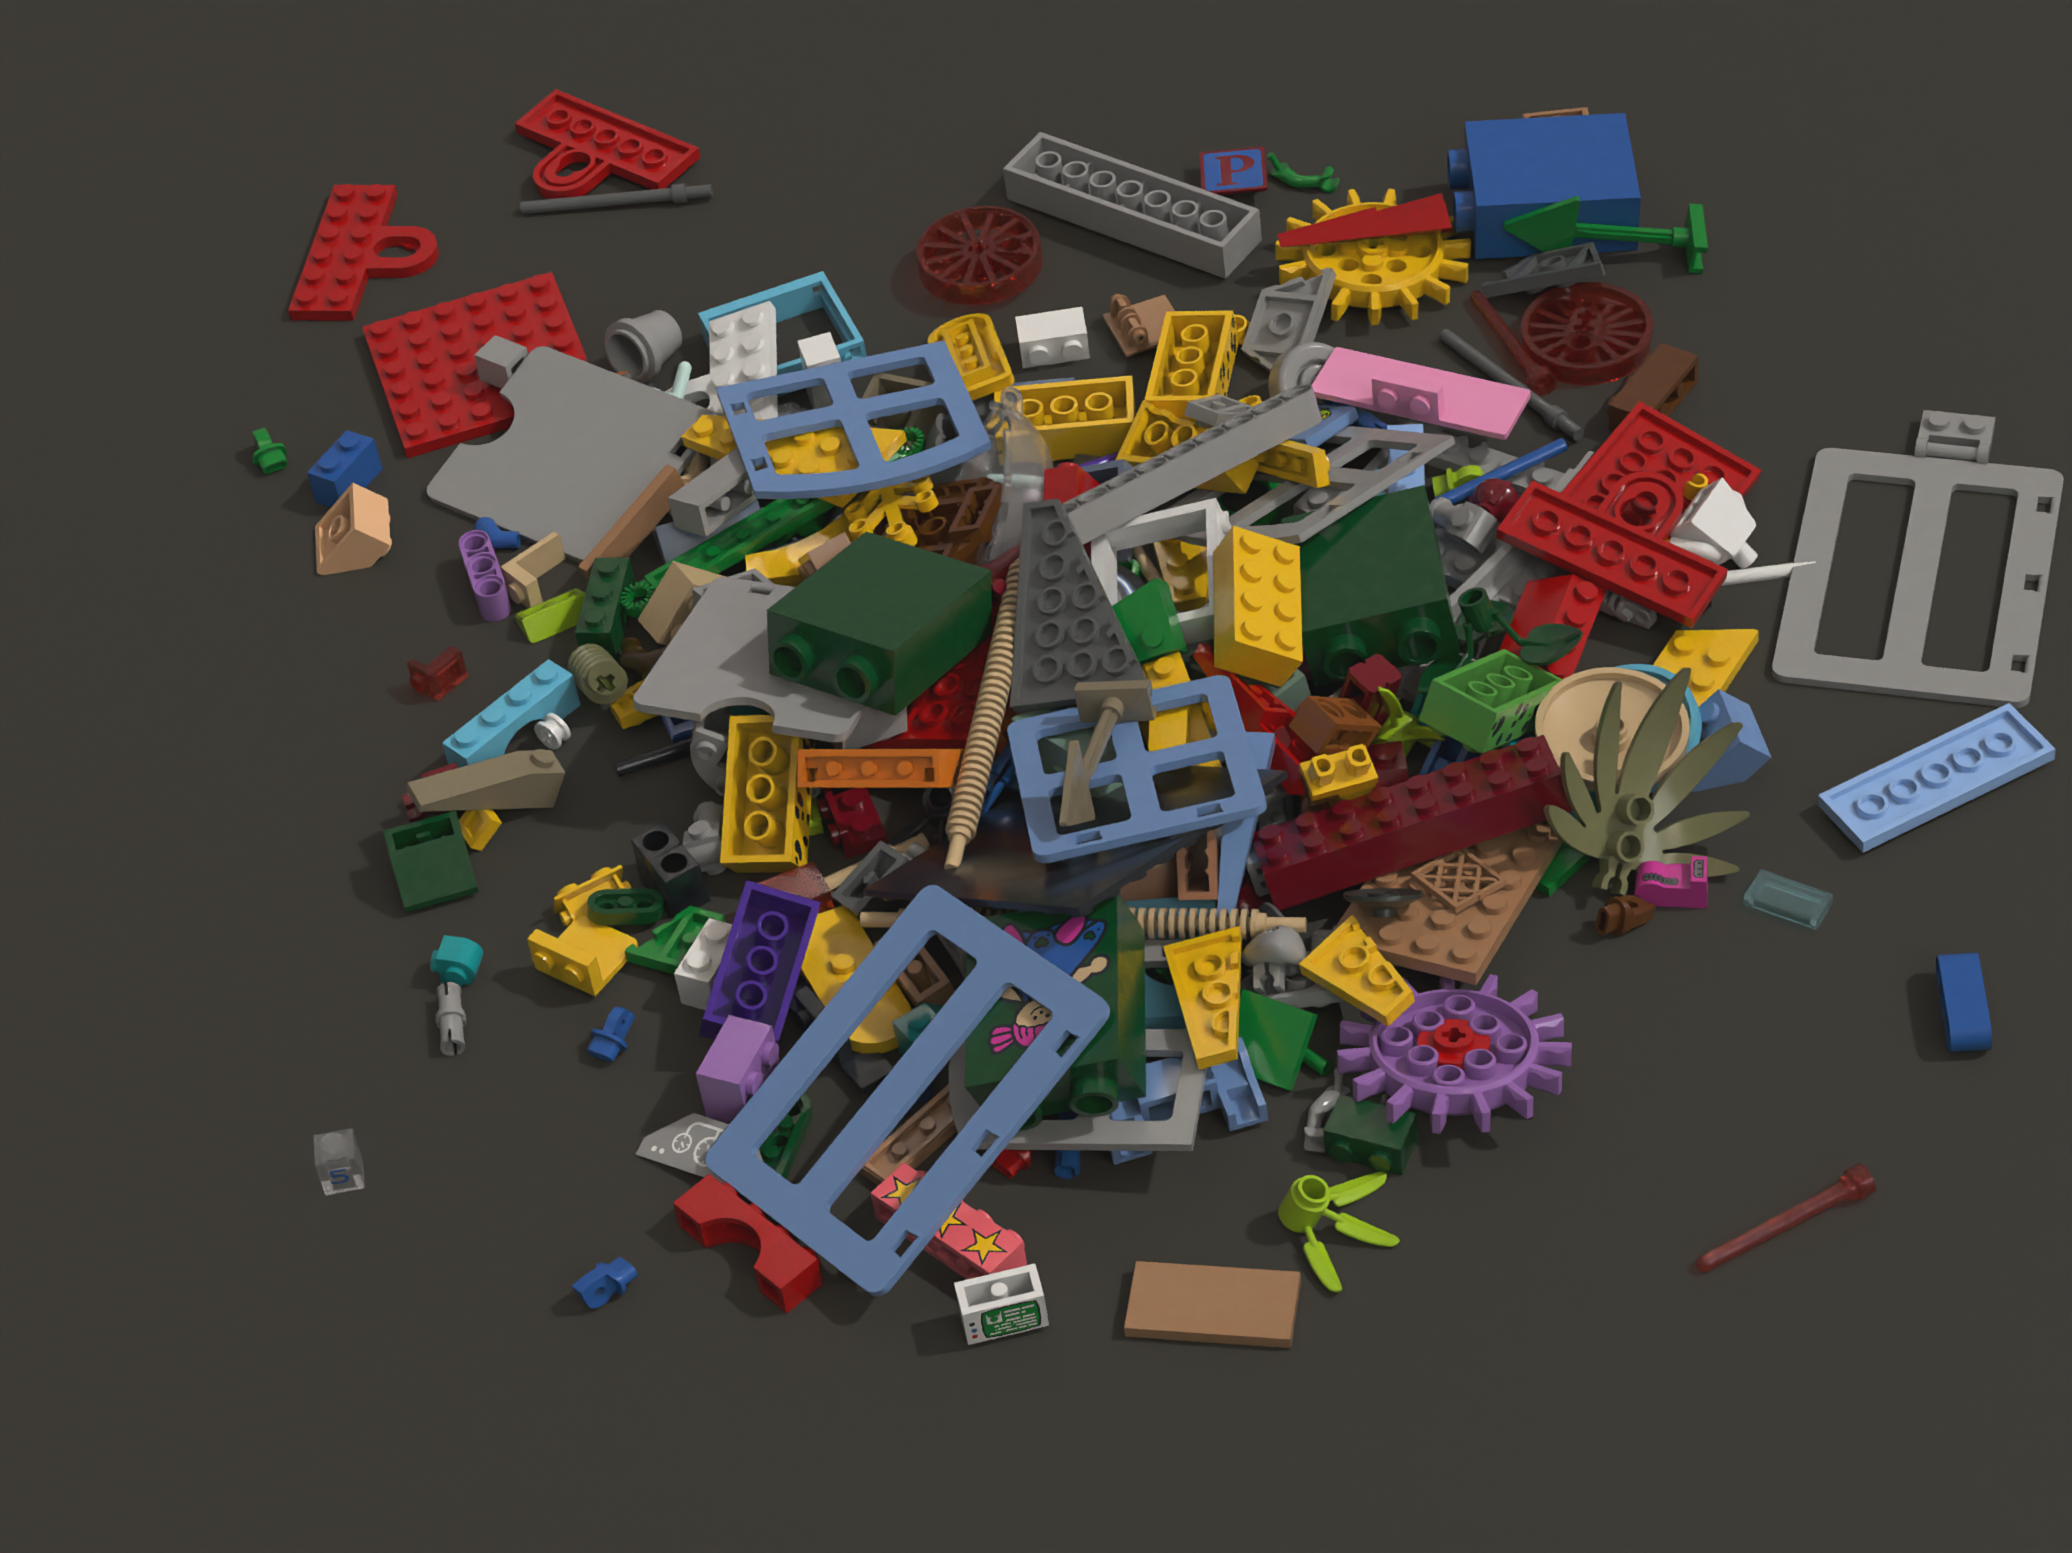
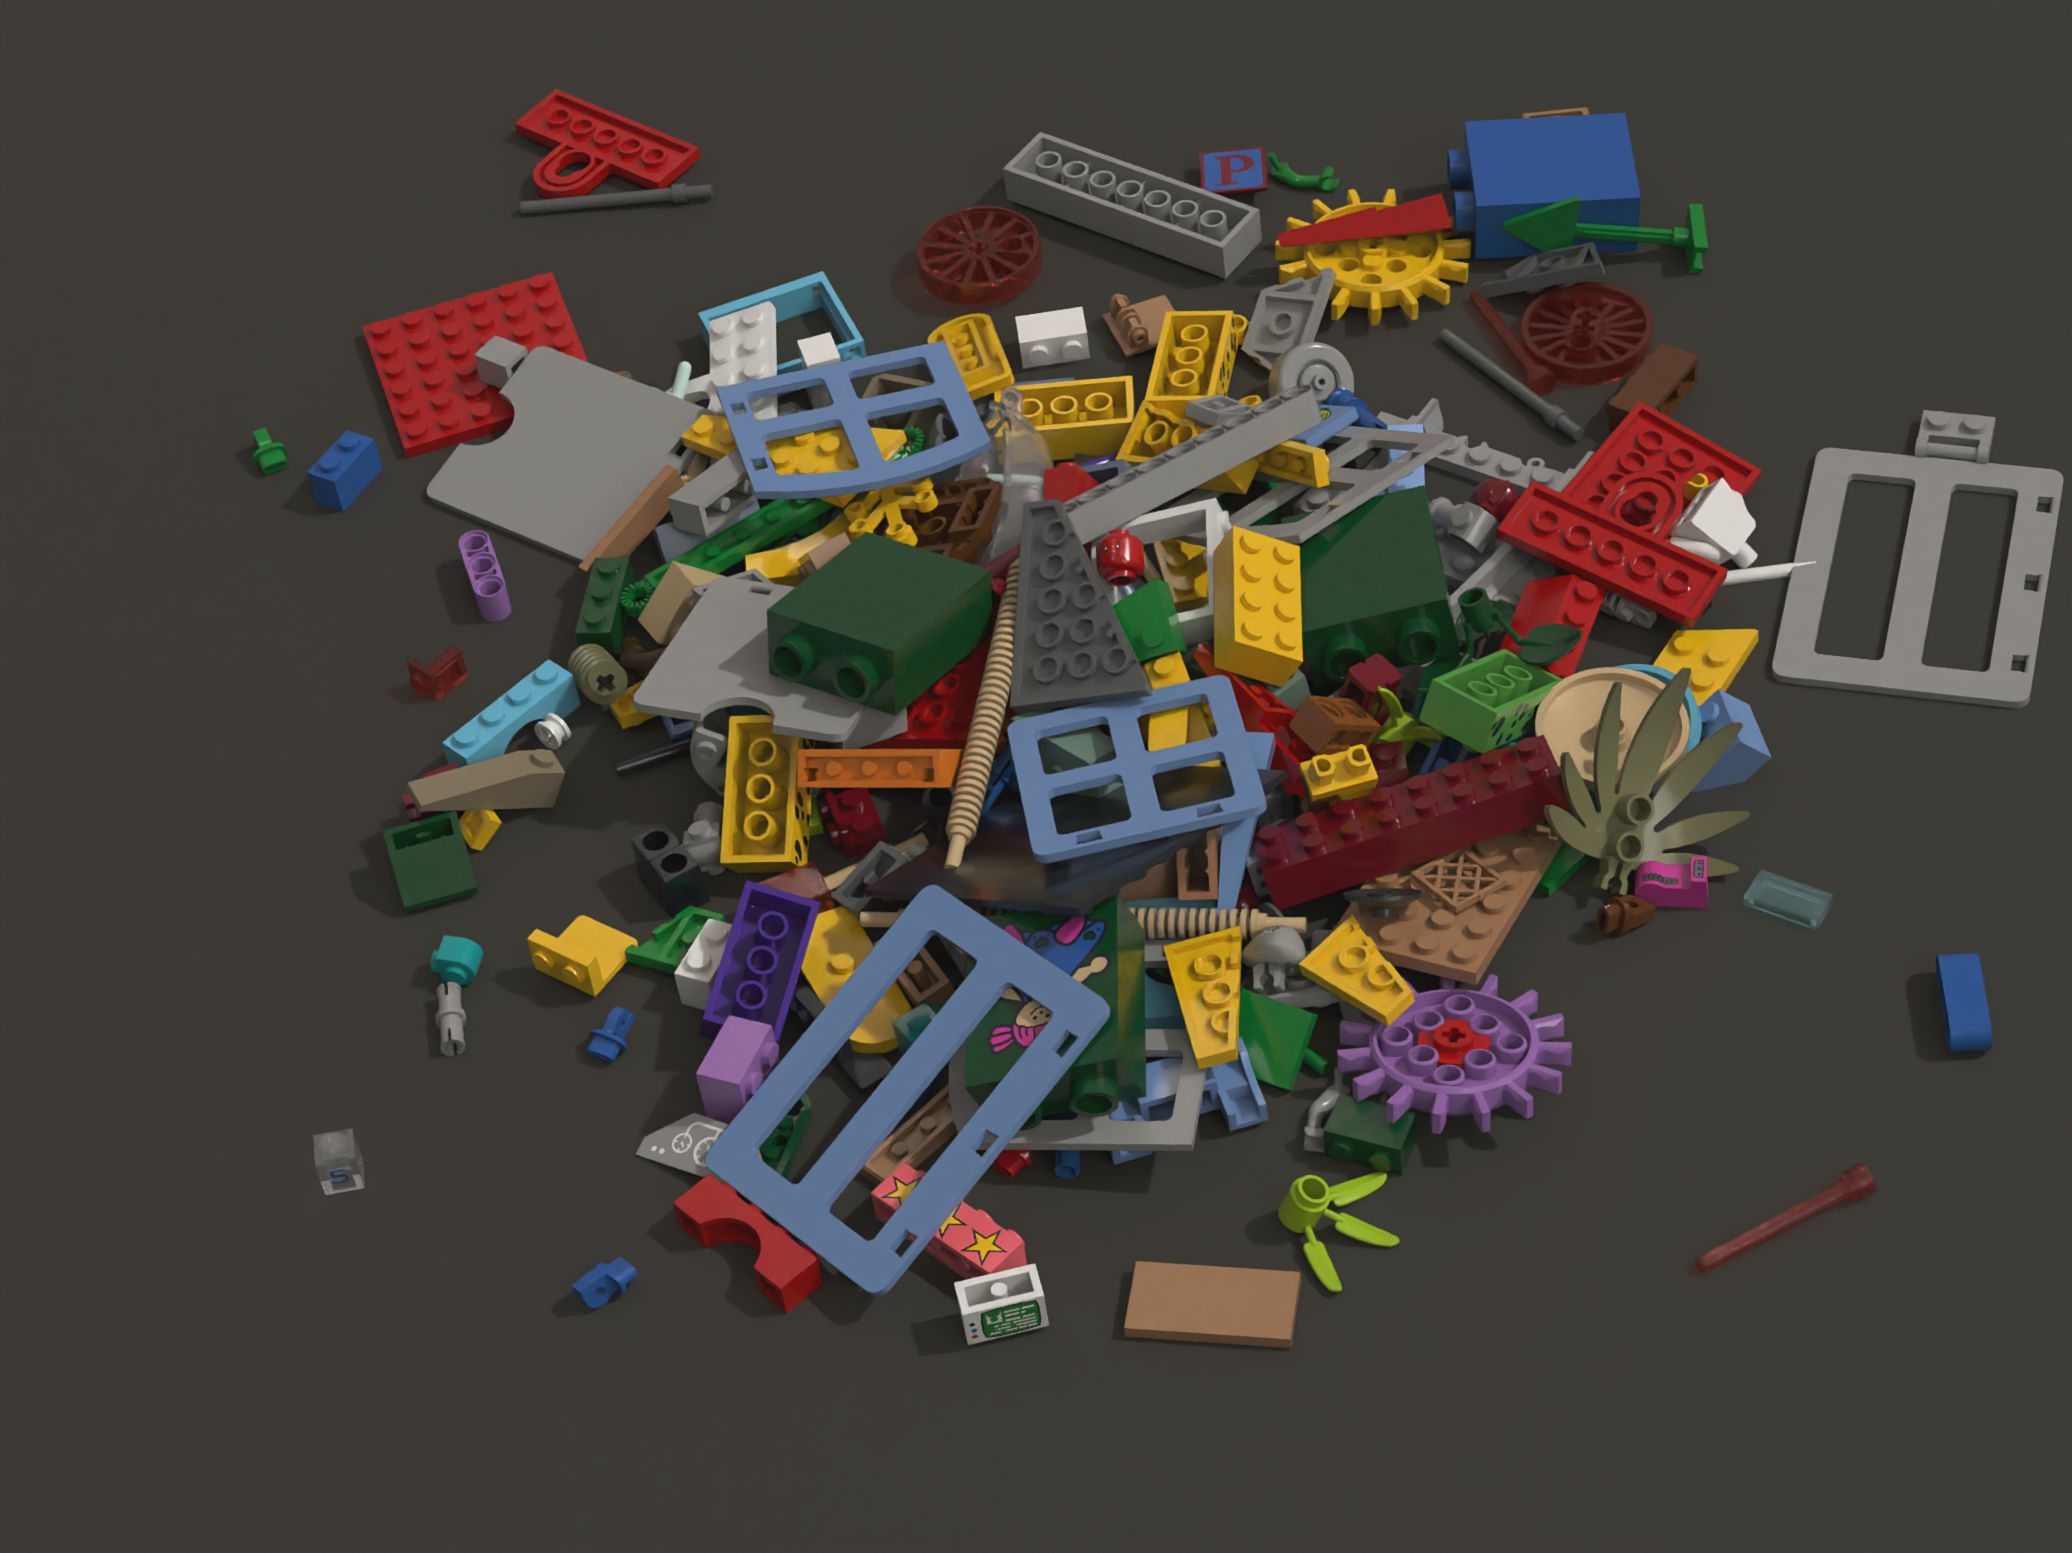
(348, 250): red plate -> none
(353, 532): light nougat slope -> none
(498, 538): blue arm -> none
(524, 569): tan bracket -> none
(551, 616): lime slope -> none
(573, 898): yellow hinge -> none
(625, 906): dark green plate -> none
(642, 344): light grey piece -> none
(1107, 705): dark tan piece -> none
(1120, 558): none -> red head
(1421, 393): bright pink bracket -> none
(1452, 479): lime piece -> none
(1508, 470): blue bar -> none
(1936, 777): light blue plate -> none

